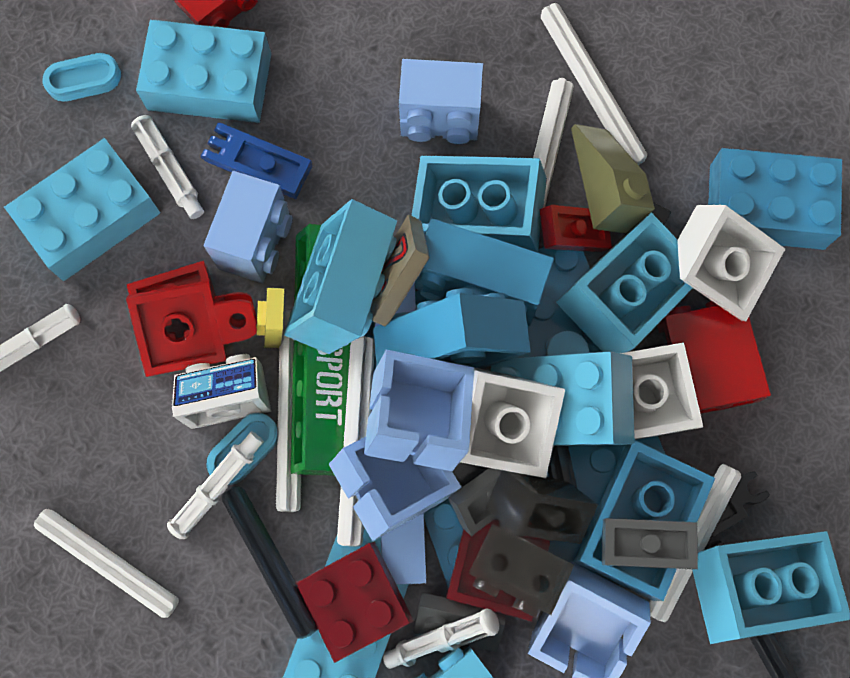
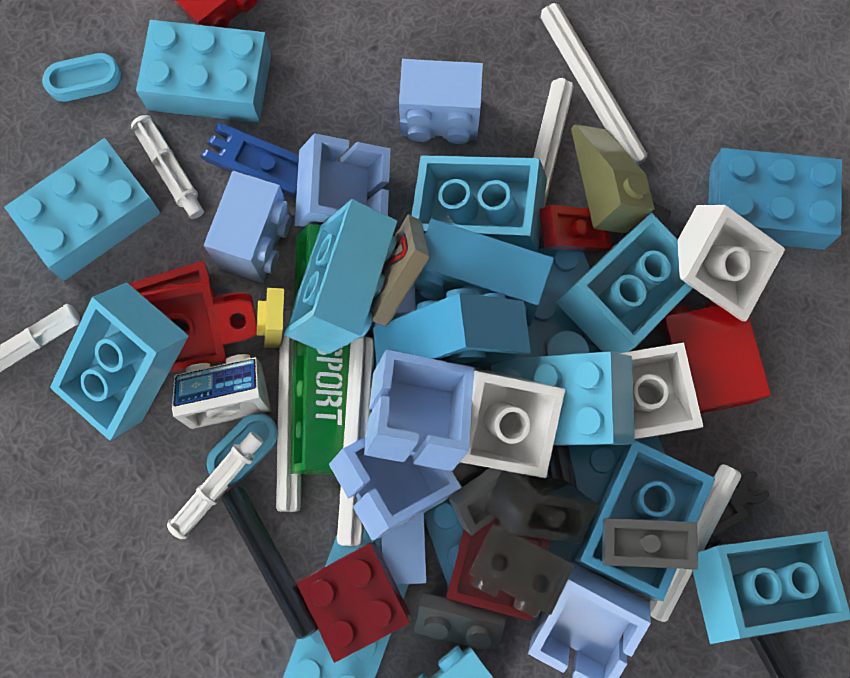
(106, 563): white axle -> none
(118, 360): none -> medium azure brick
(329, 184): none -> light blue piece
(443, 638): white piece -> none

